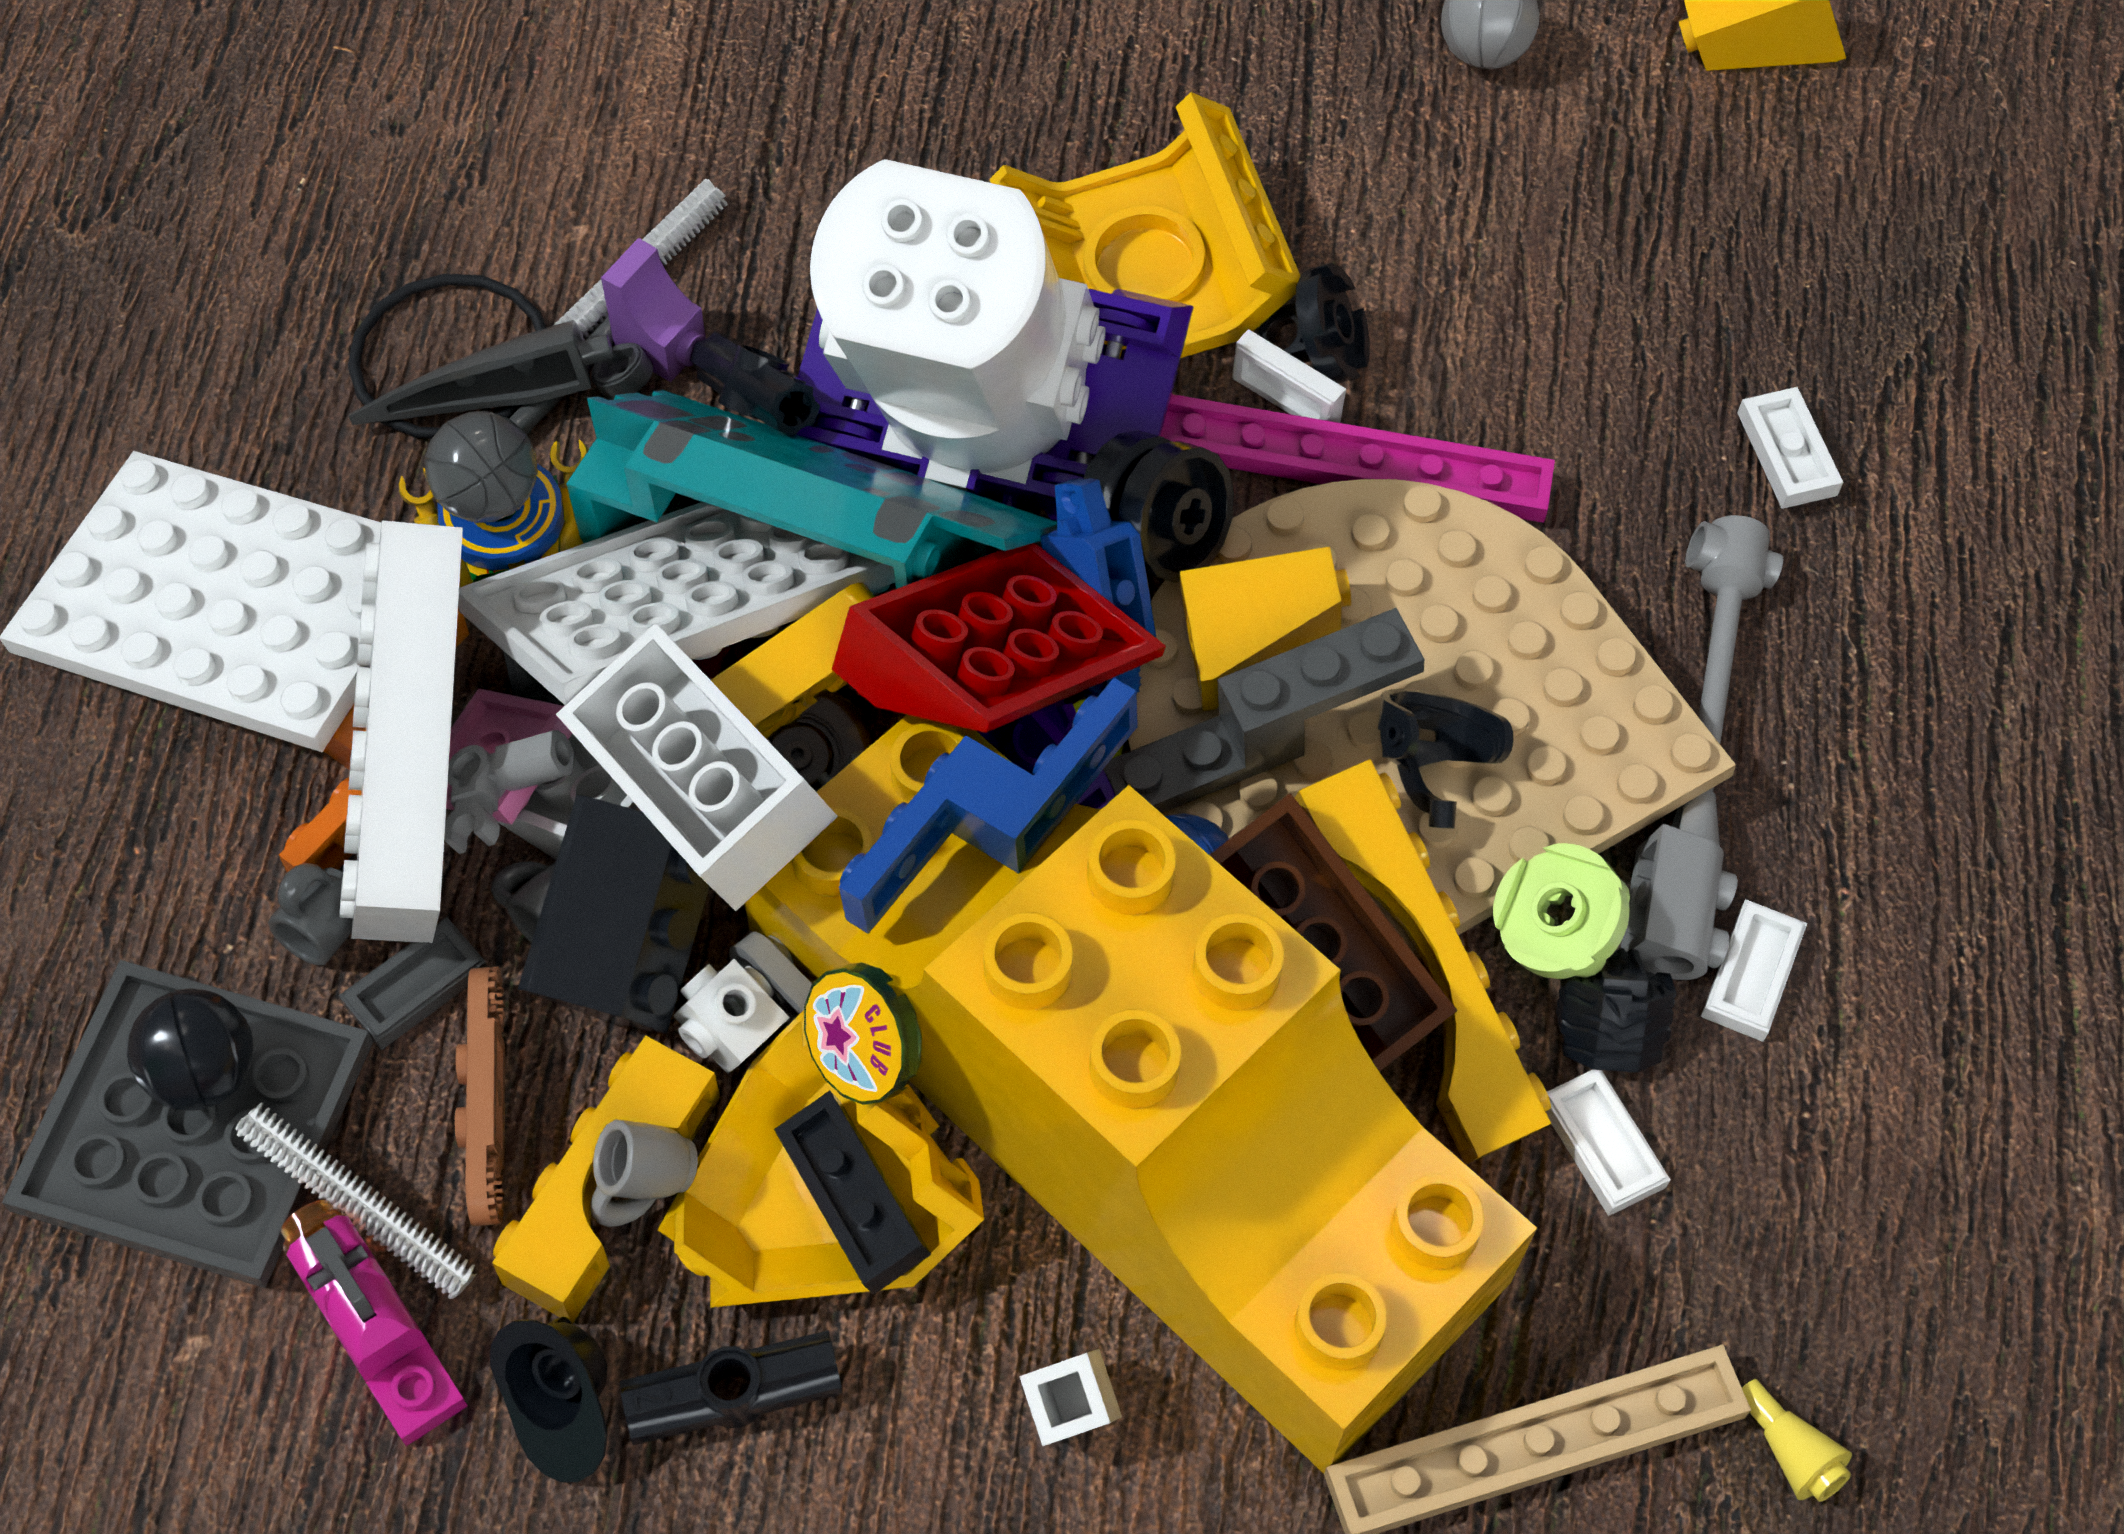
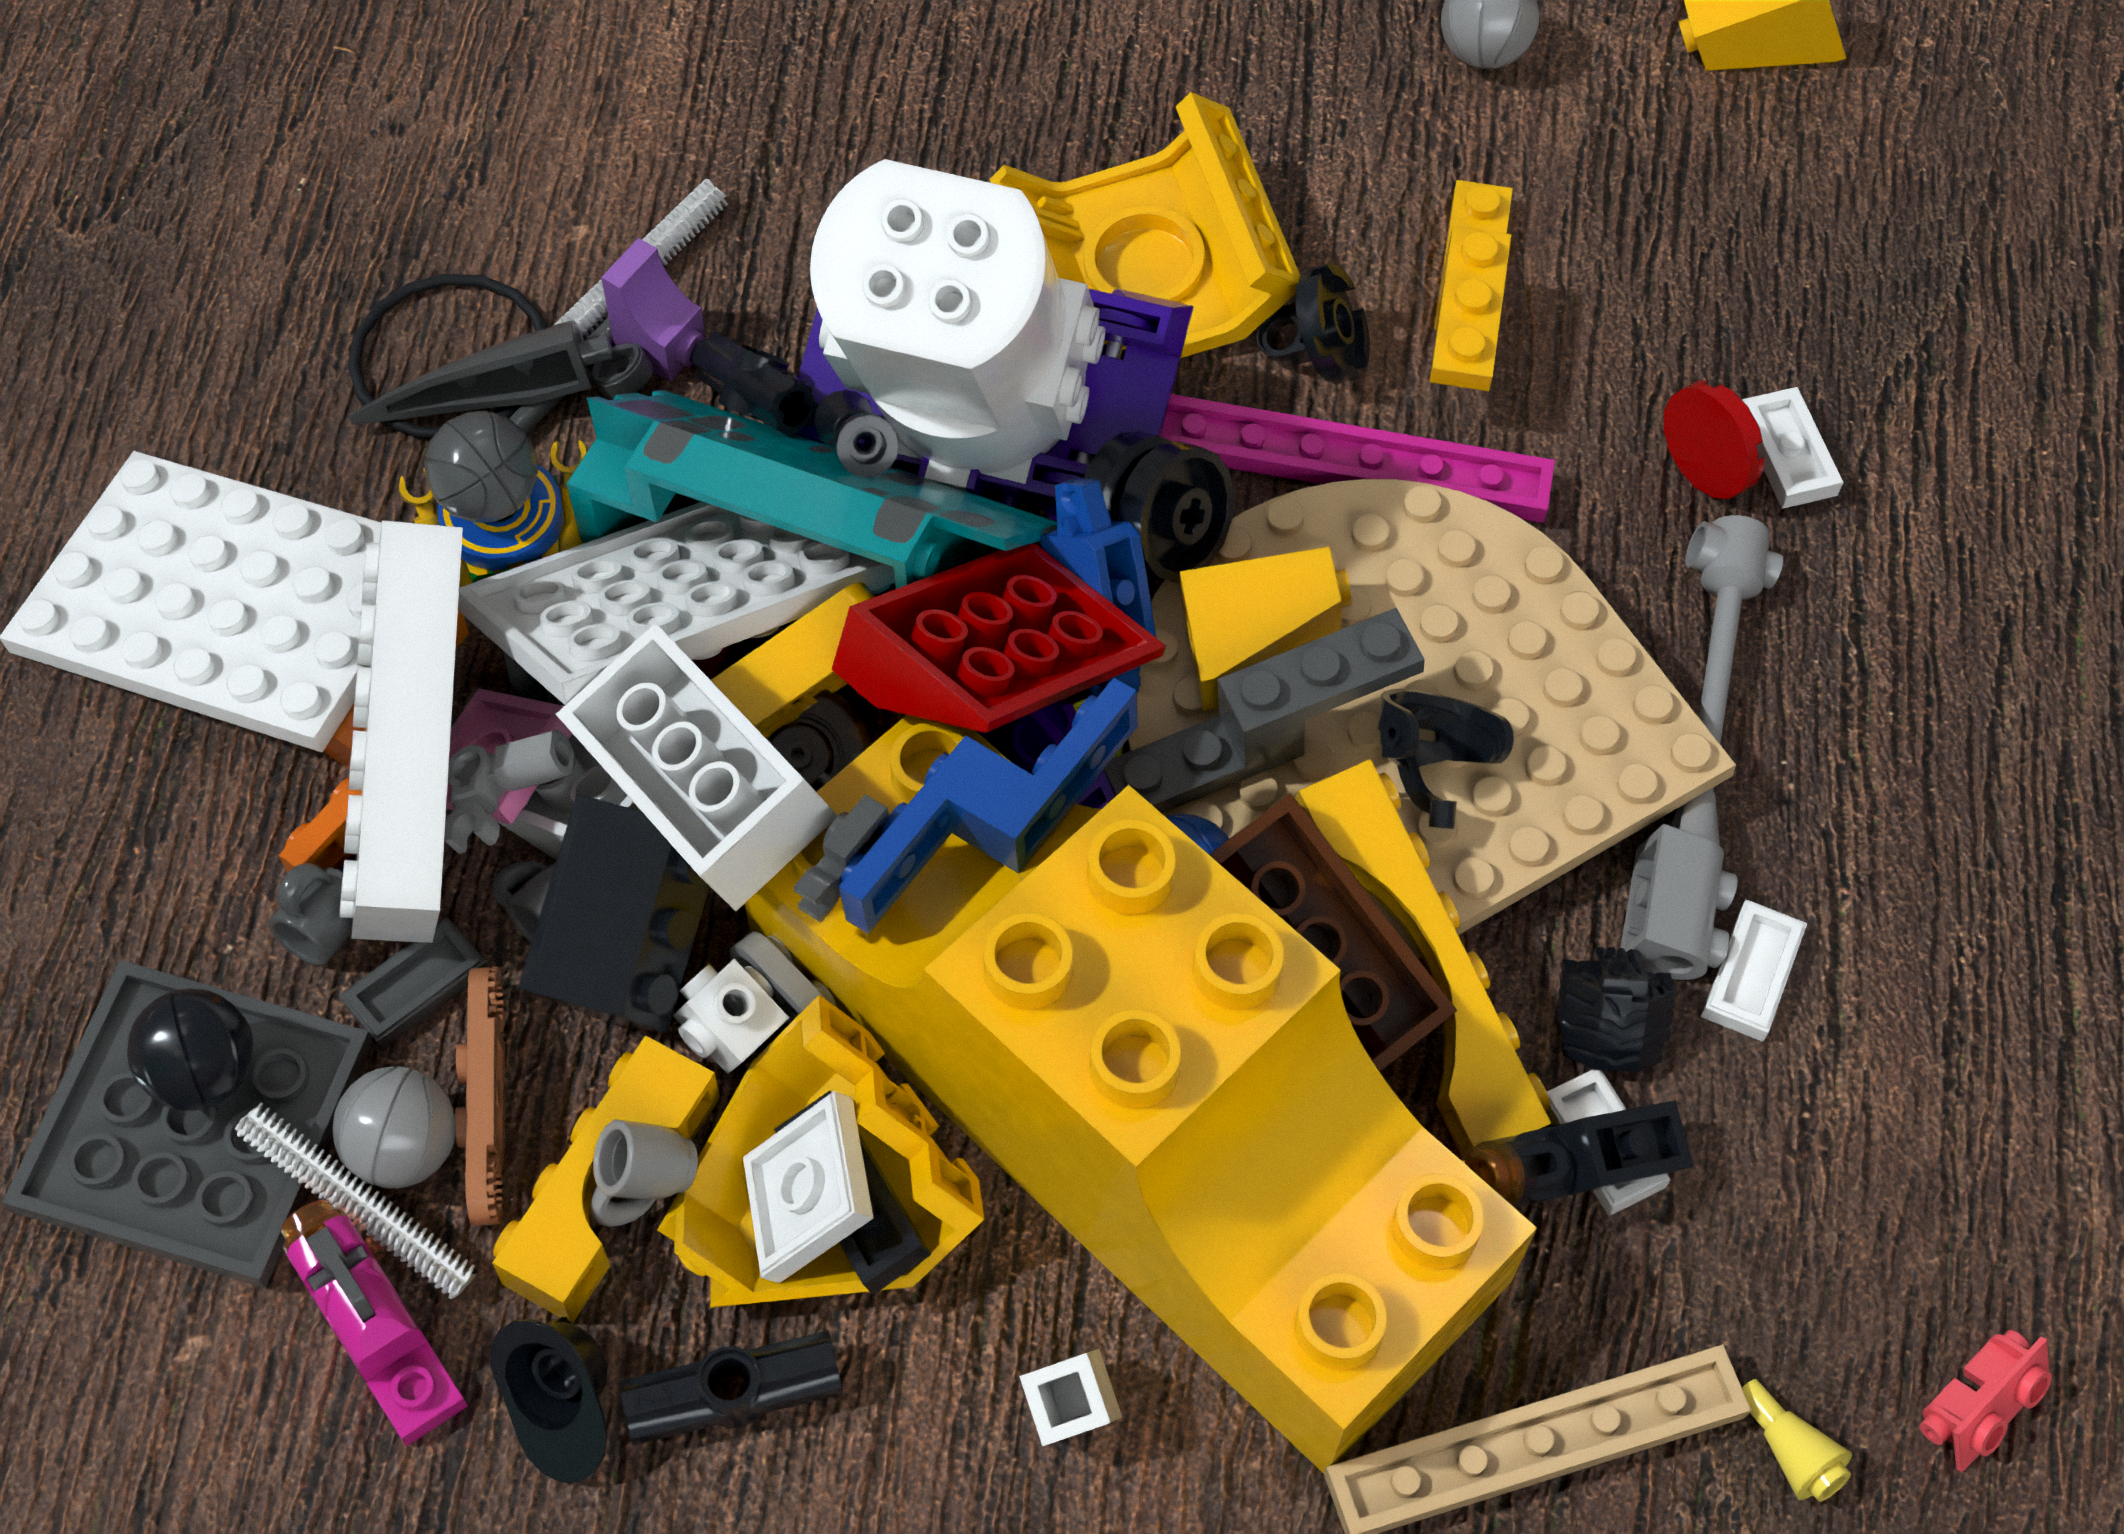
(394, 1127): none -> light grey piece
(807, 1187): none -> white tile
(844, 839): none -> dark grey plate
(861, 439): none -> black piece
(862, 1033): tile -> none
(1286, 380): white tile -> none
(1472, 286): none -> yellow bracket
(1577, 945): yellowish green plate -> none
(1583, 1154): none -> black plate
(1713, 439): none -> red tile
(2008, 1378): none -> coral hinge

